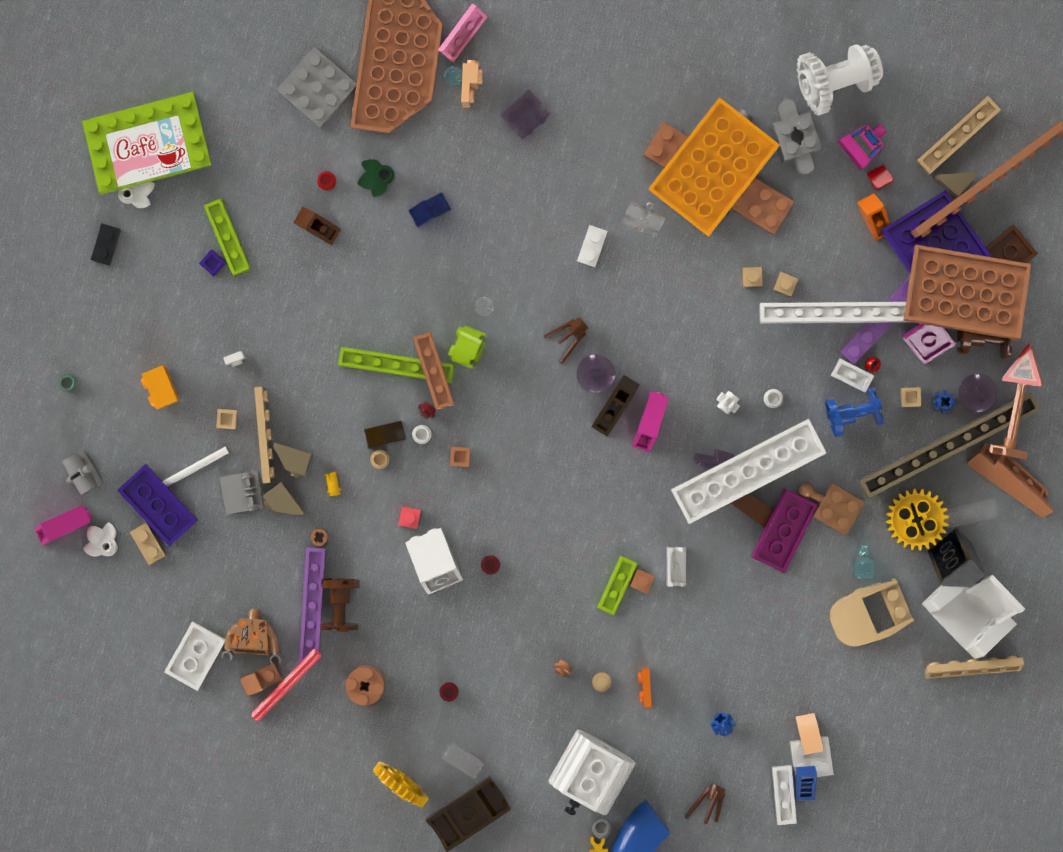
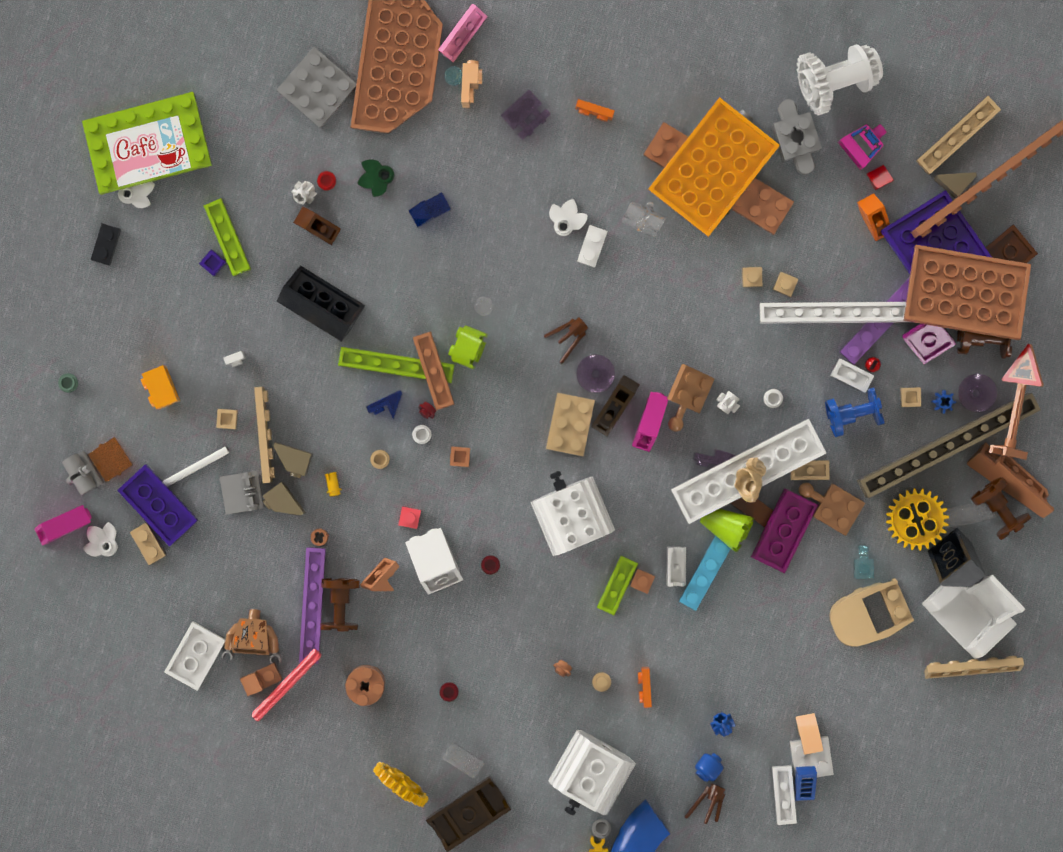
(110, 459): none -> clear orange piece
(304, 192): none -> white gear
(320, 303): none -> black slope
(378, 577): none -> nougat slope
(385, 434): dark brown slope -> none
(391, 401): none -> clear blue slope
(568, 215): none -> white plate
(570, 424): none -> tan plate
(572, 514): none -> white piece
(602, 113): none -> orange plate
(690, 392): none -> medium nougat plate
(704, 574): none -> medium azure plate
(709, 767): none -> blue head
(728, 527): none -> lime cone
(749, 479): none -> tan hair
(812, 471): none -> tan plate
(997, 503): none -> reddish brown piece

